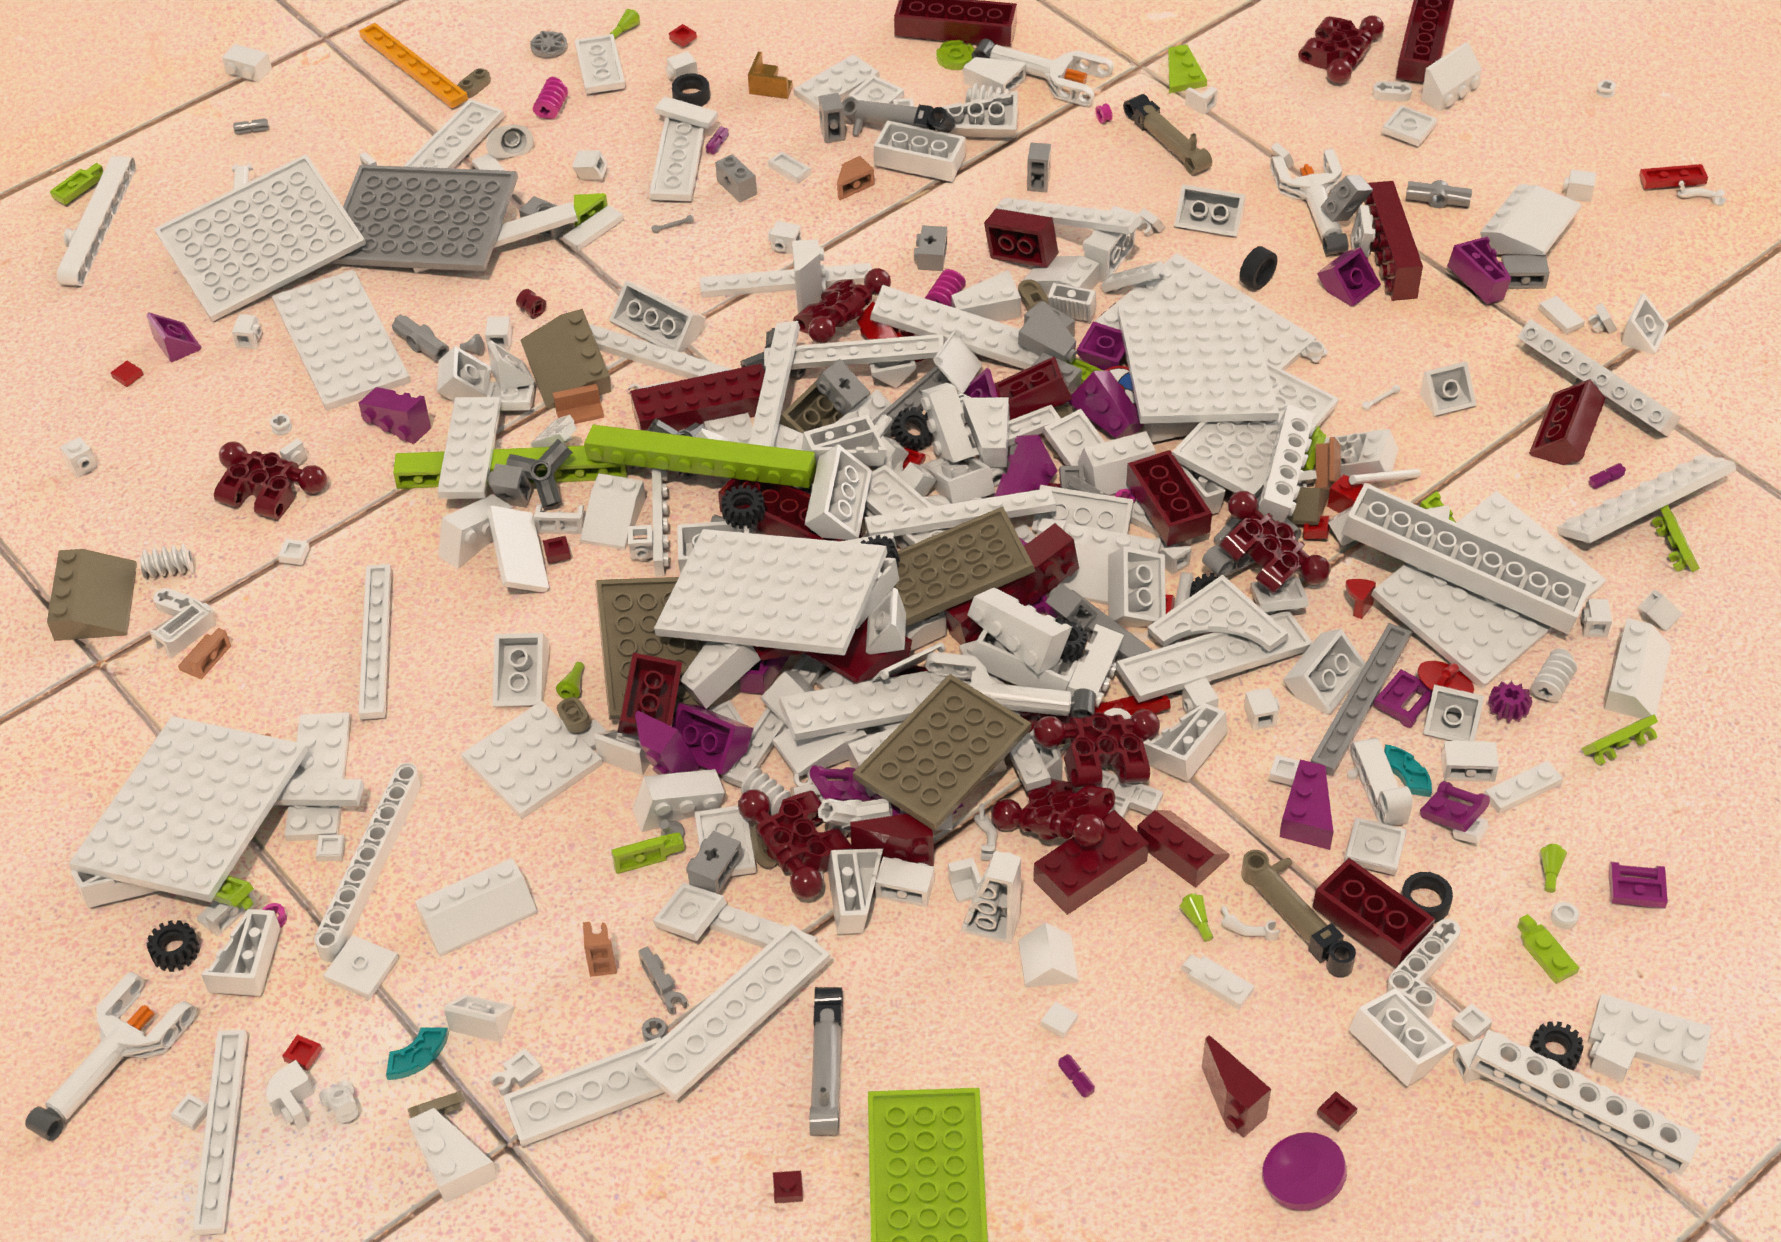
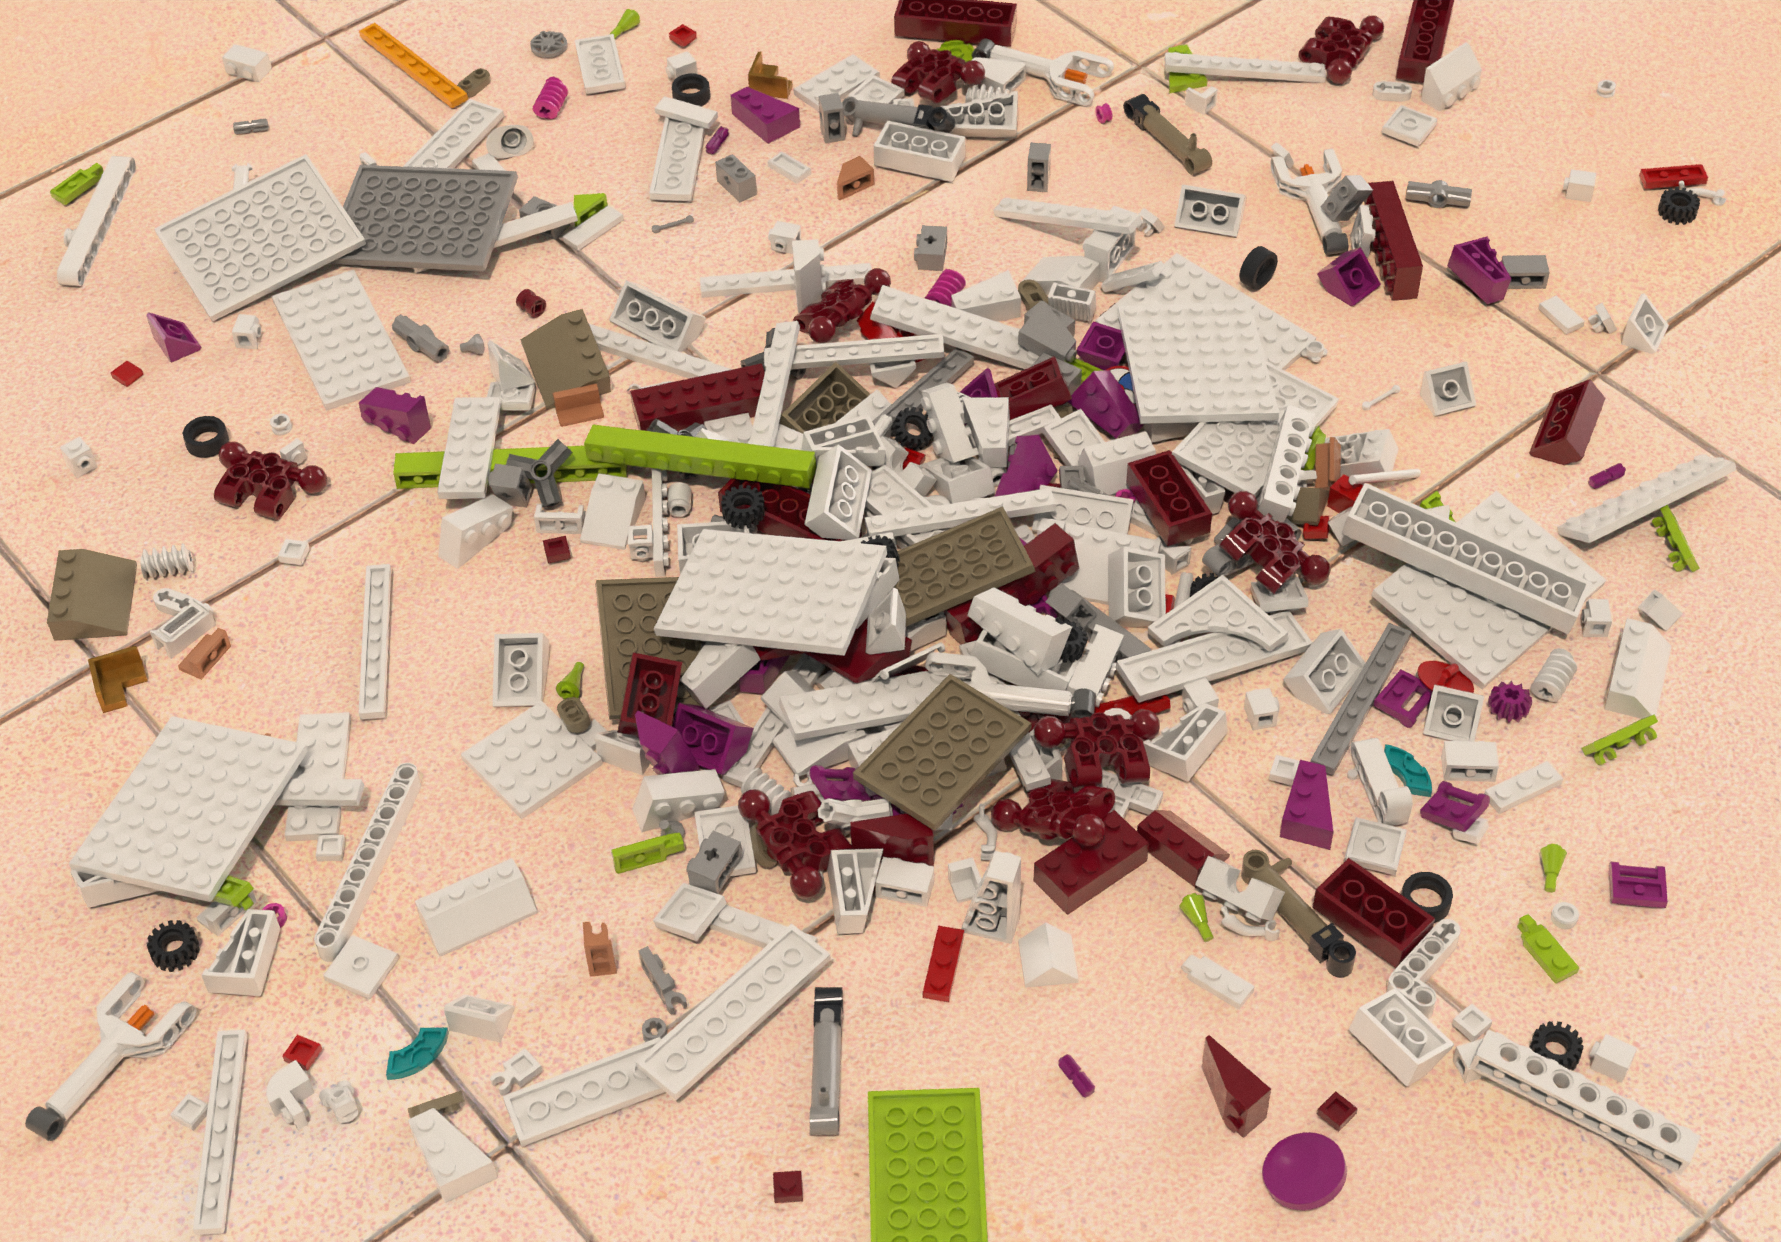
(114, 673): none -> pearl gold panel
(202, 425): none -> black tyre
(462, 375): white slope -> none
(499, 331): white brick -> none
(517, 549): white tile -> none
(560, 429): white plate -> none
(590, 164): white brick -> none
(679, 499): none -> white brick
(764, 114): none -> magenta wedge
(841, 387): light grey brick -> none
(935, 72): none -> dark red connector
(943, 963): none -> red plate
(957, 361): white piece -> none
(1021, 237): dark red brick -> none
(1059, 1019): white tile -> none
(1244, 67): none -> white plate
(1257, 899): none -> white arch
(1361, 592): red tile -> none
(1529, 221): white slope -> none
(1605, 380): white brick -> none
(1656, 1034): white plate -> none
(1679, 205): none -> black tyre

